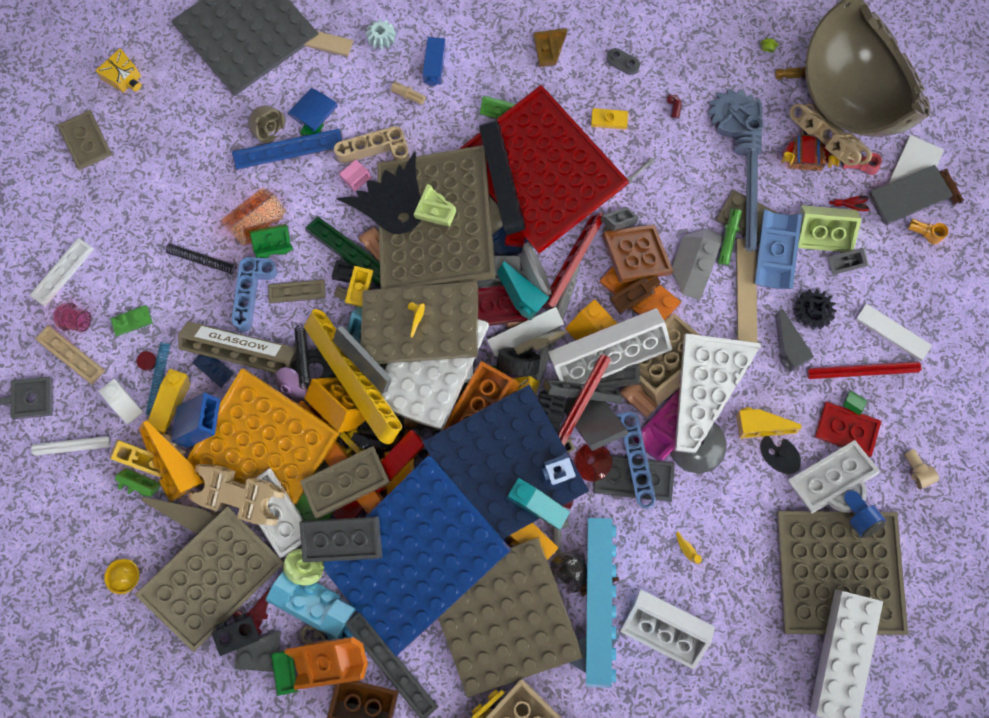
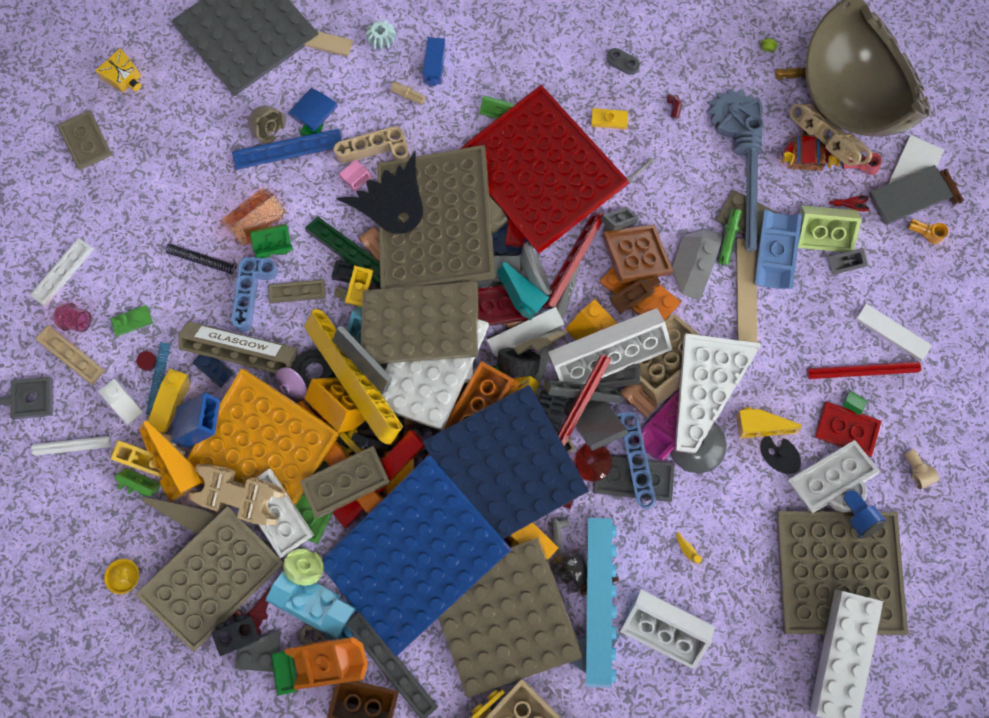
(300, 349): black piece -> none
(340, 539): dark grey tile -> none
(418, 314): yellow bar -> none
(434, 208): yellowish green wing -> none
(502, 177): black beam -> none
(538, 503): slope -> none
(549, 46): pearl gold wing -> none
(565, 473): brick -> none
(791, 345): dark grey slope -> none
(810, 301): black gear -> none

